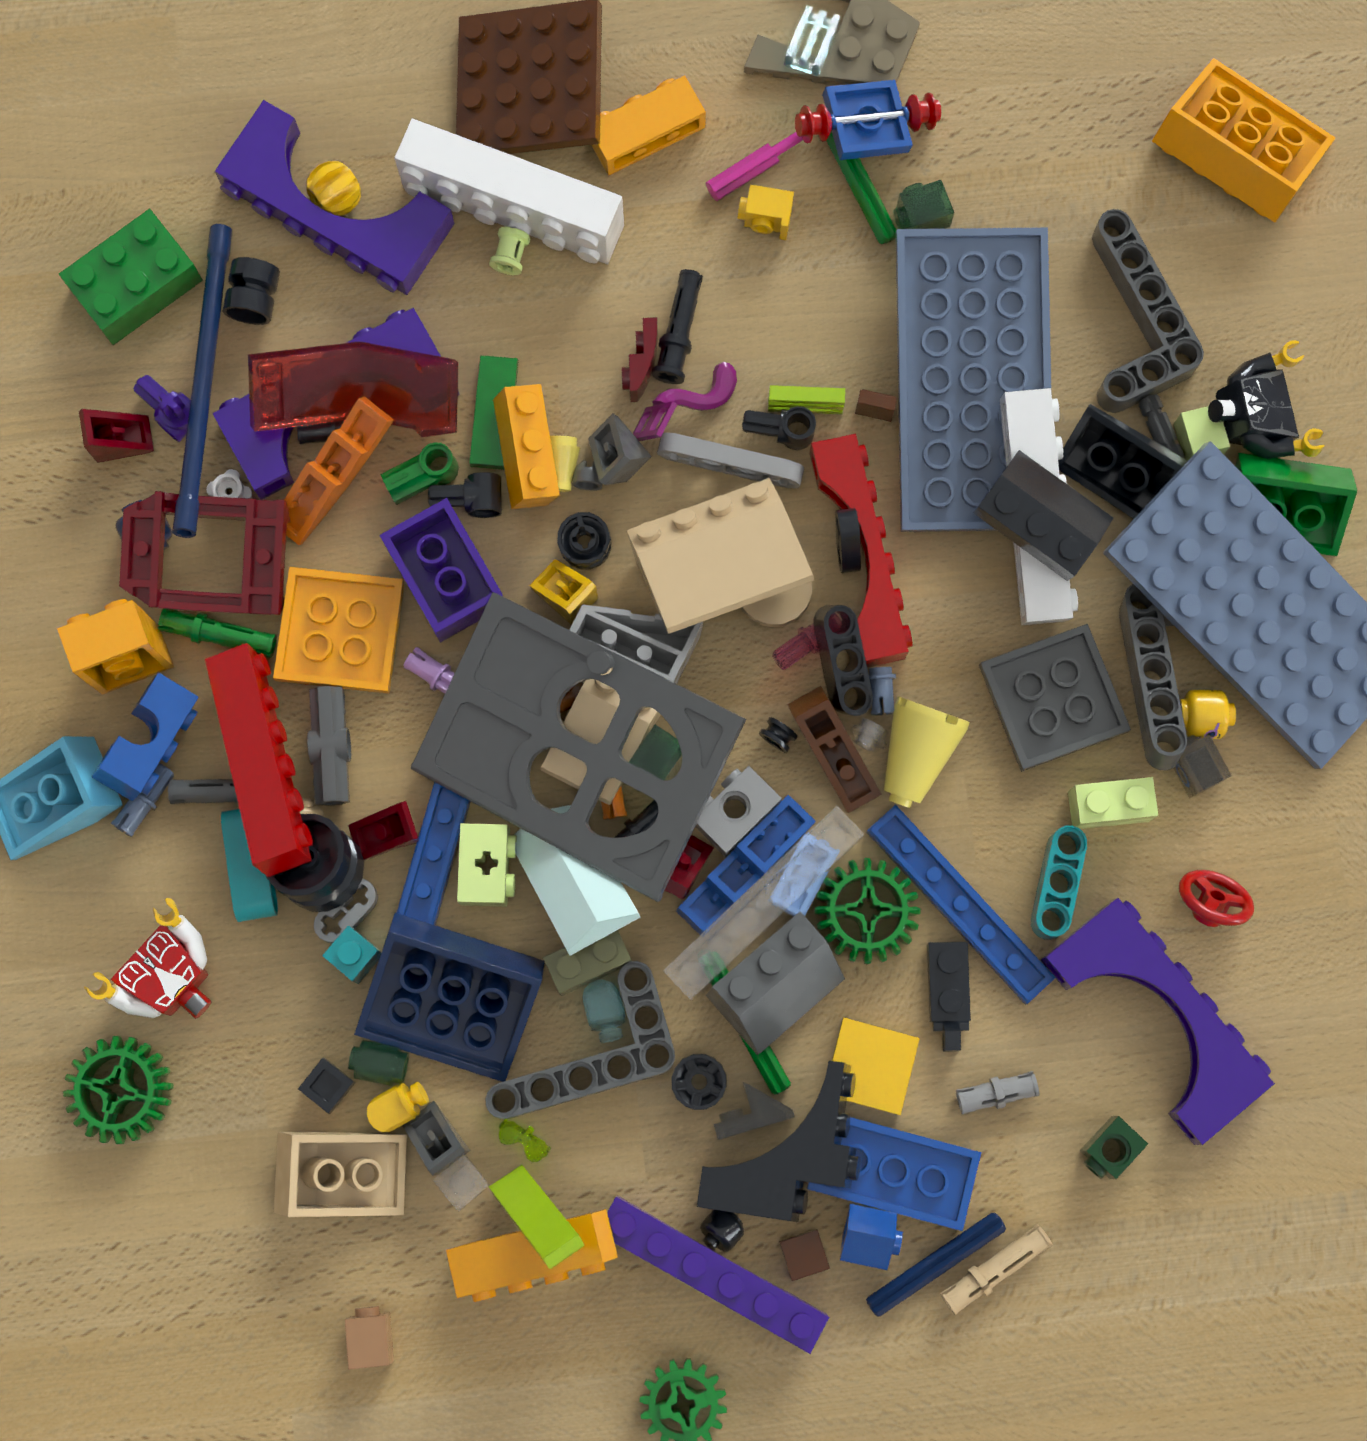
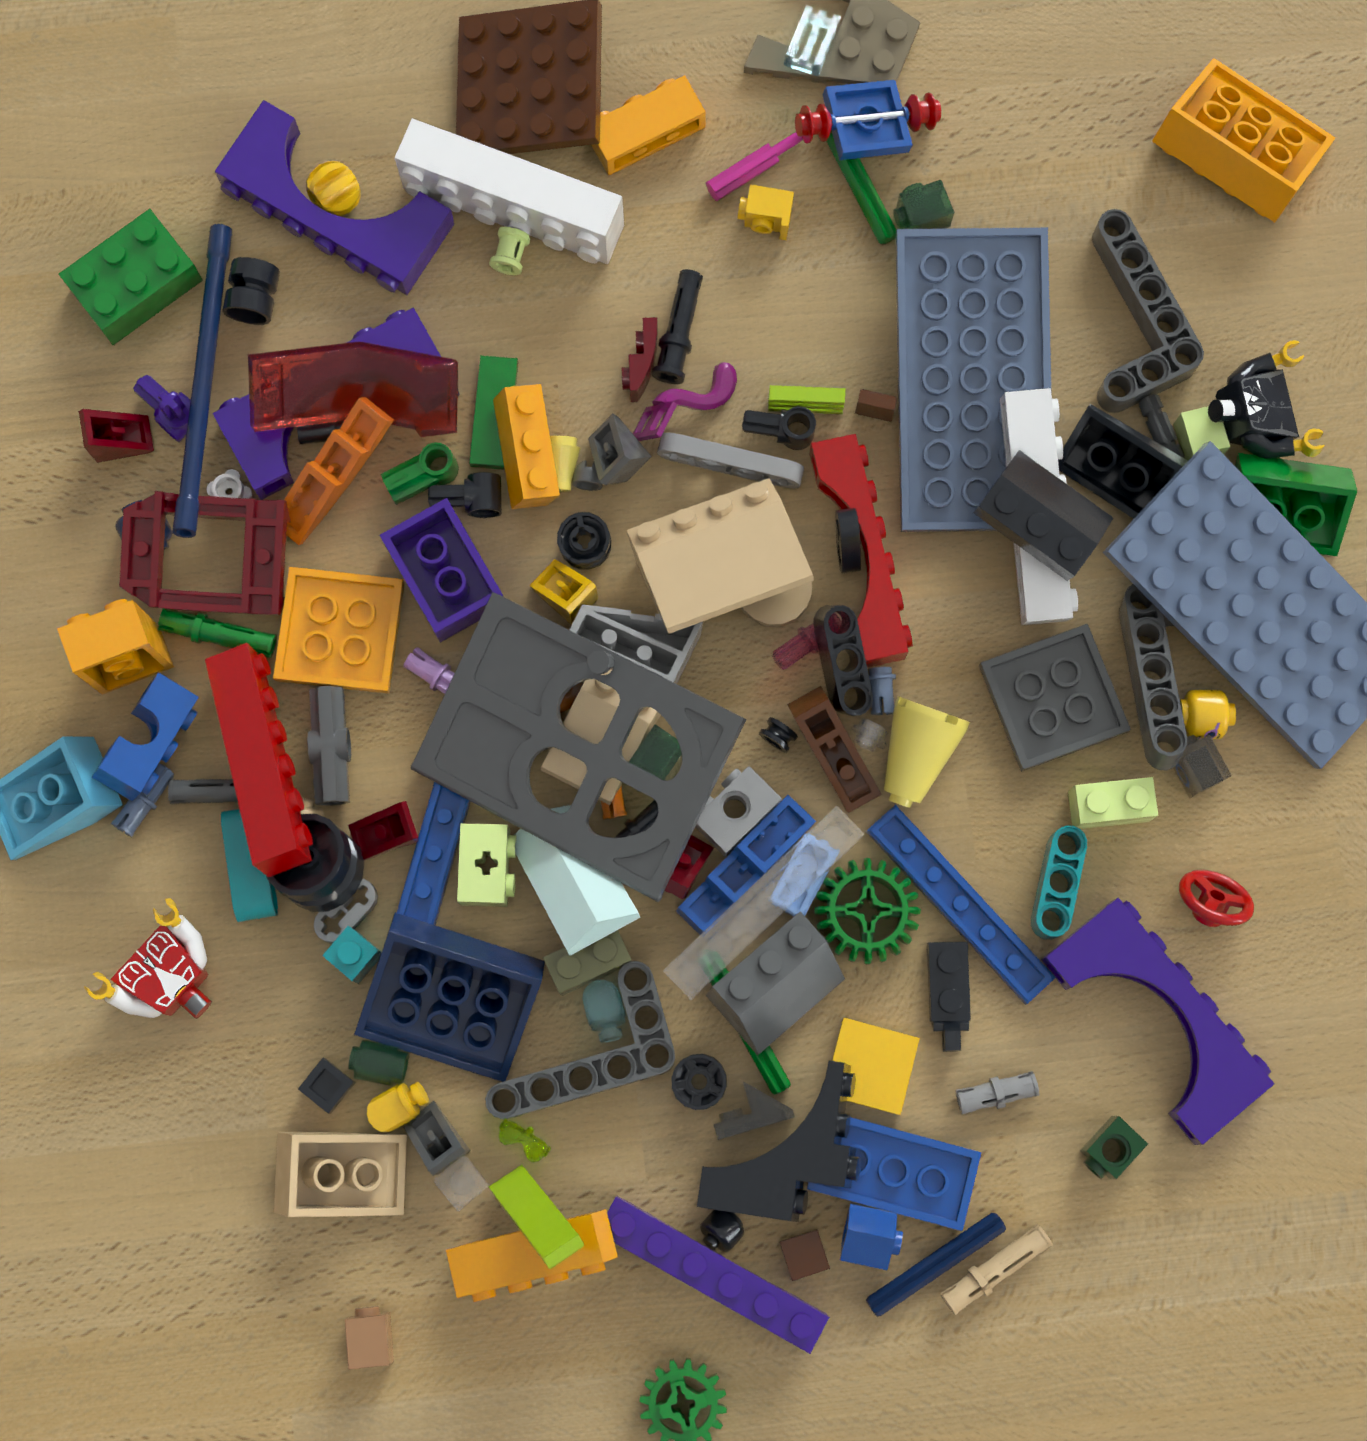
(111, 1107): green gear -> none

